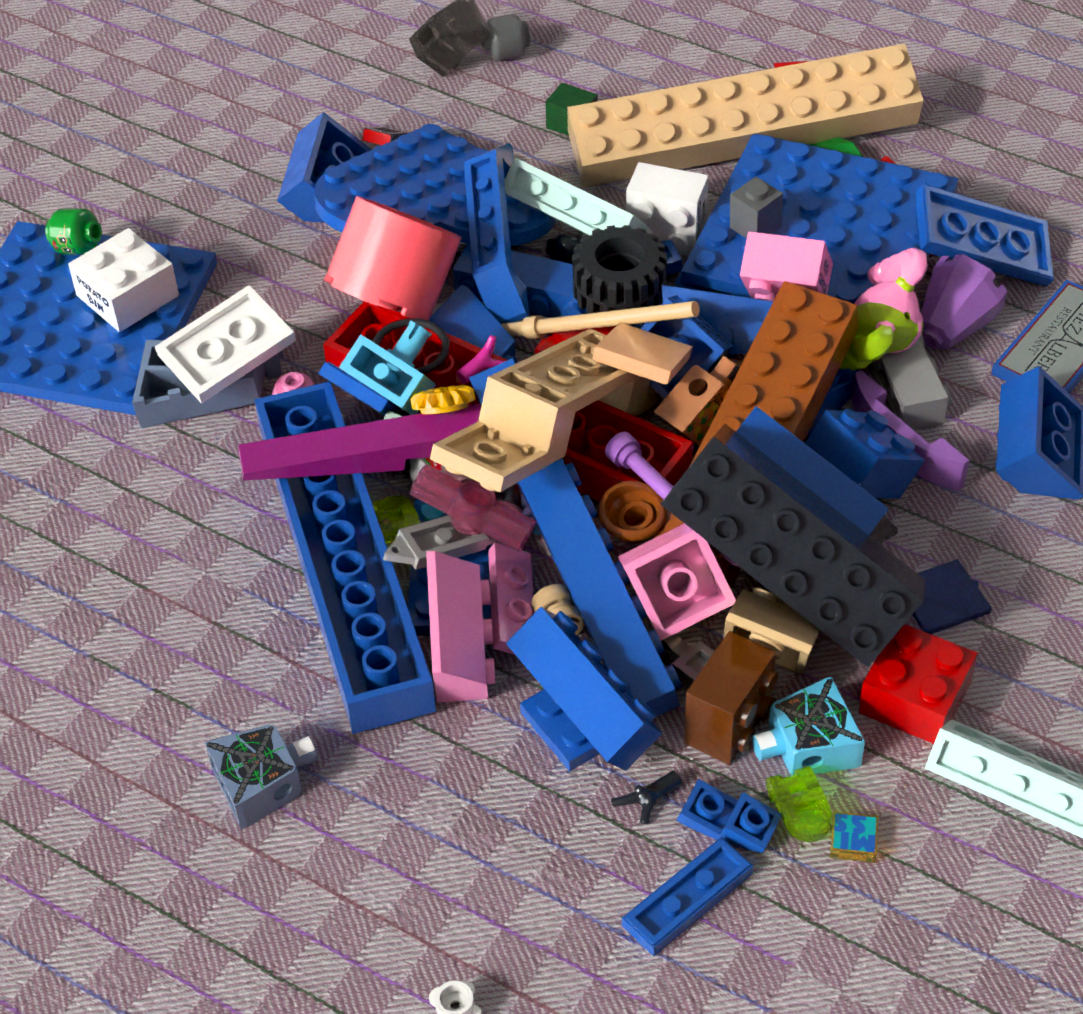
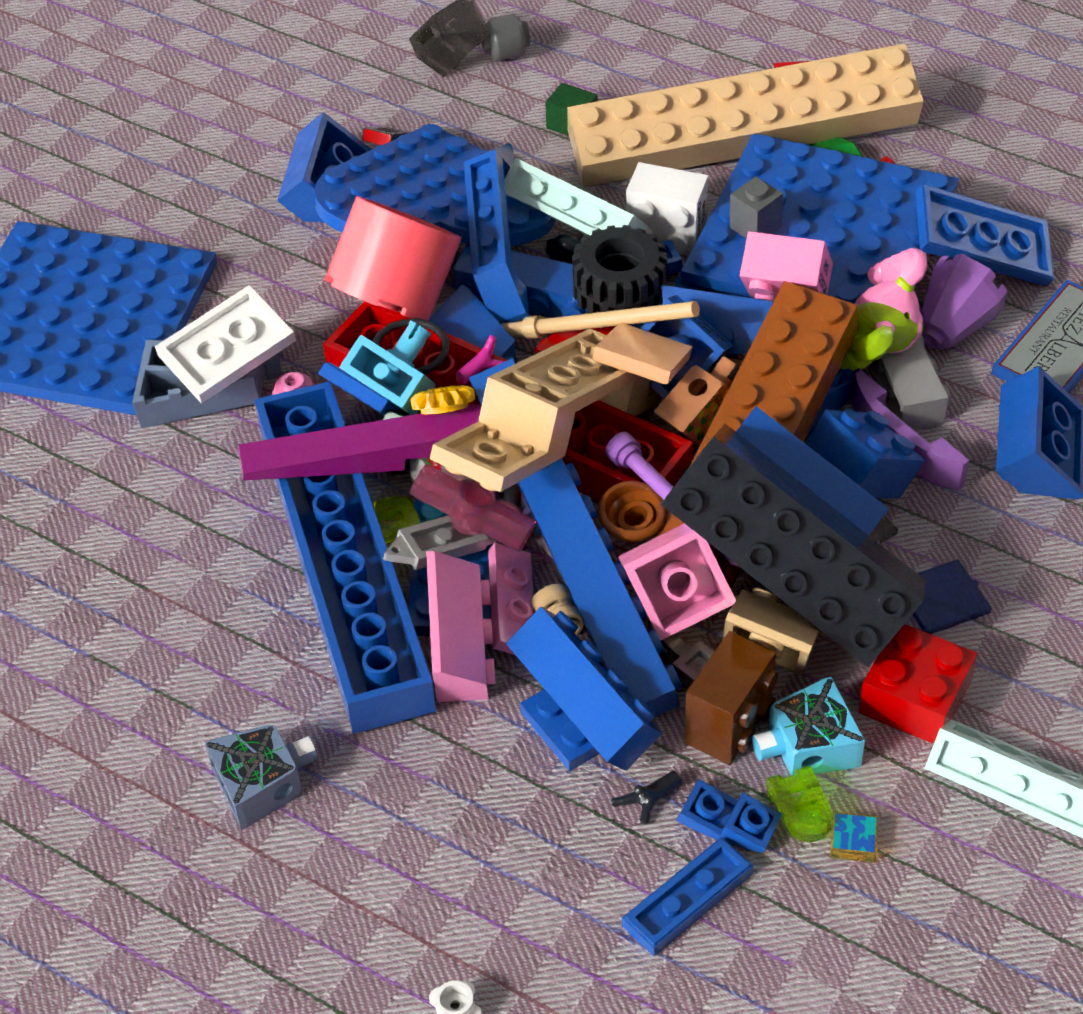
(73, 231): green head -> none
(124, 279): white brick -> none

